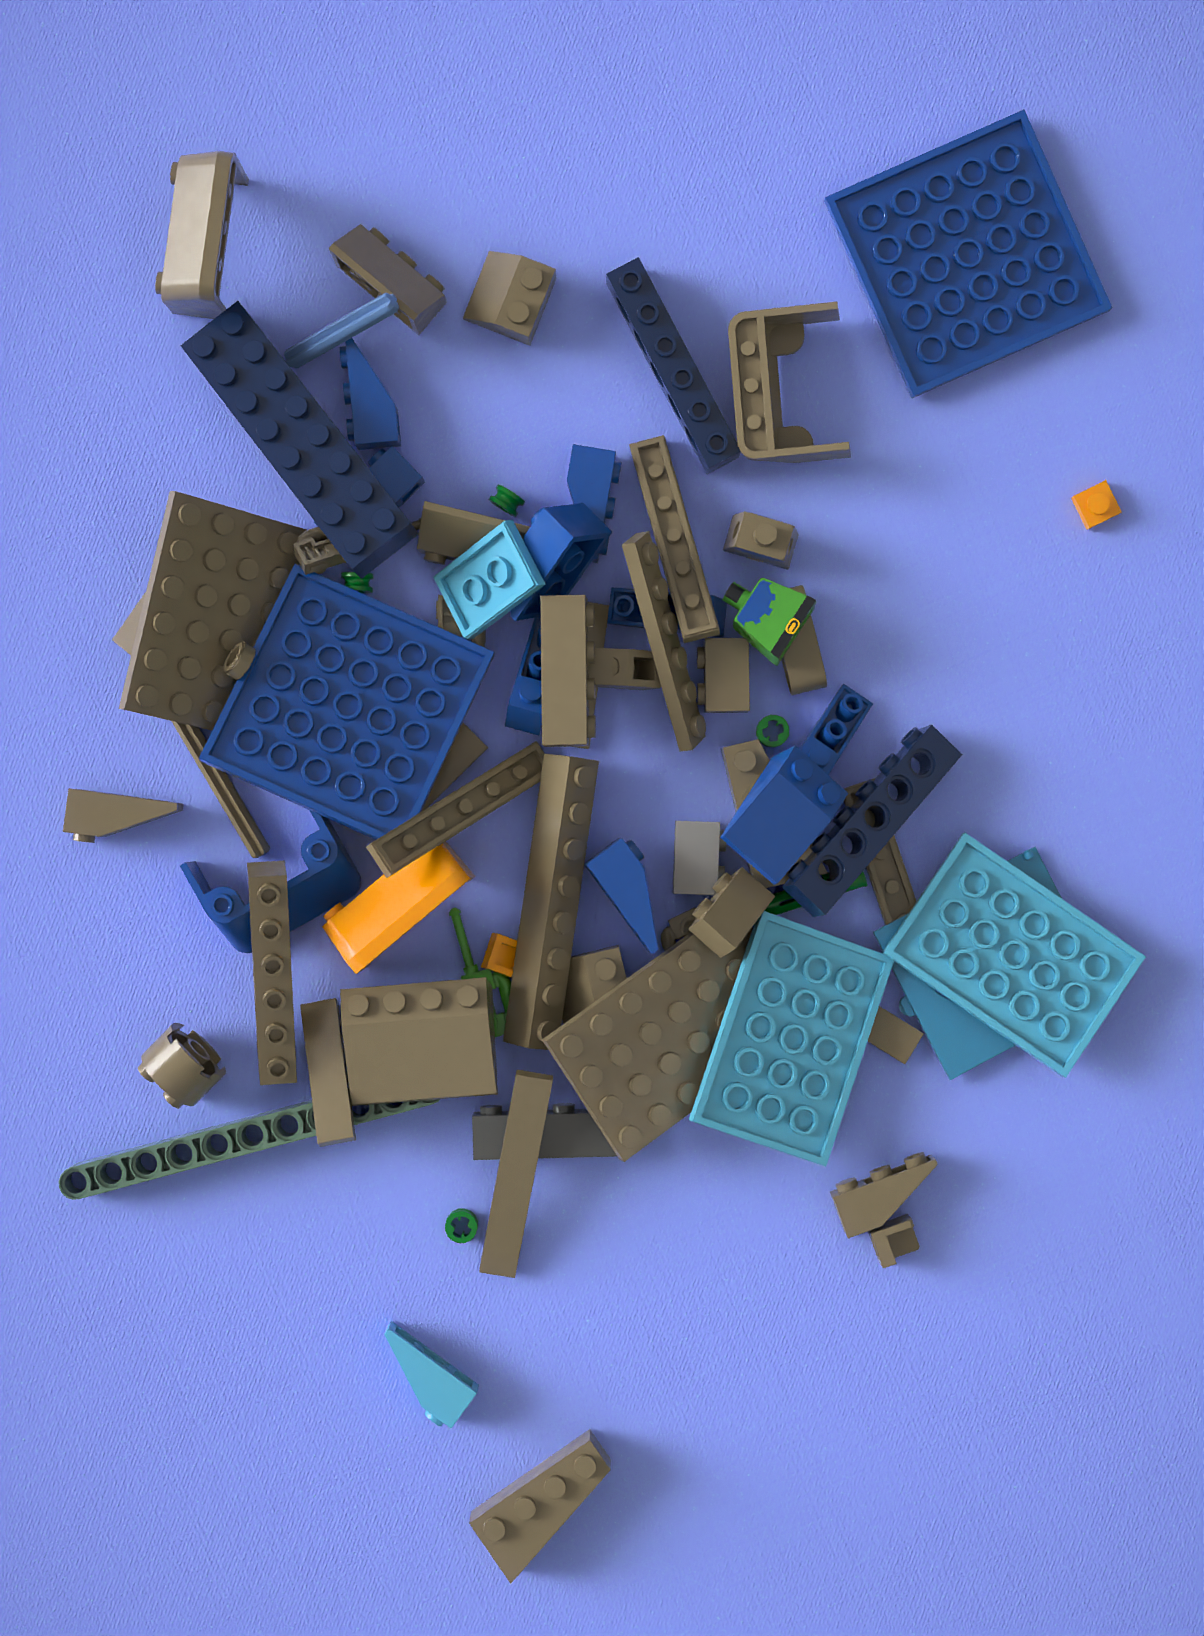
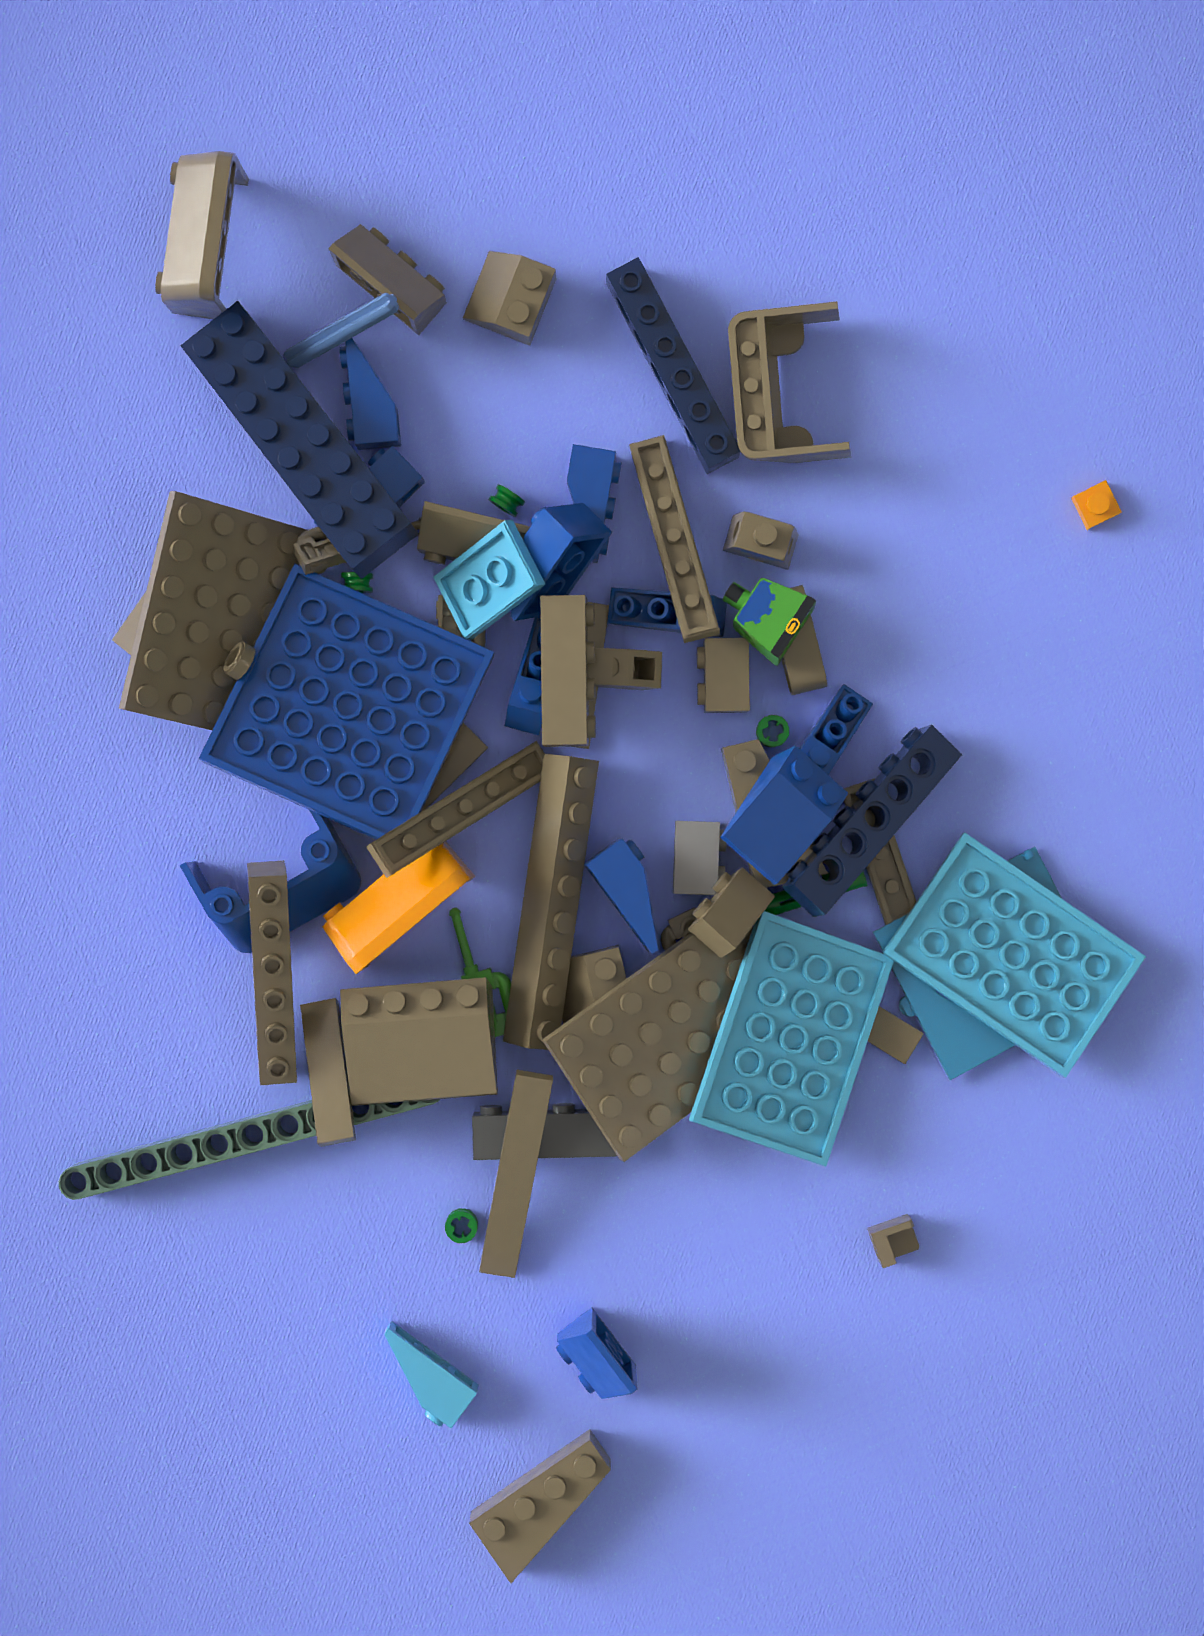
(106, 814): dark tan slope -> none
(181, 1066): dark tan brick -> none
(225, 793): dark tan axle -> none
(500, 955): light orange plate -> none
(598, 1356): none -> blue slope
(664, 642): dark tan plate -> none
(874, 1200): dark tan slope -> none
(968, 253): blue plate -> none

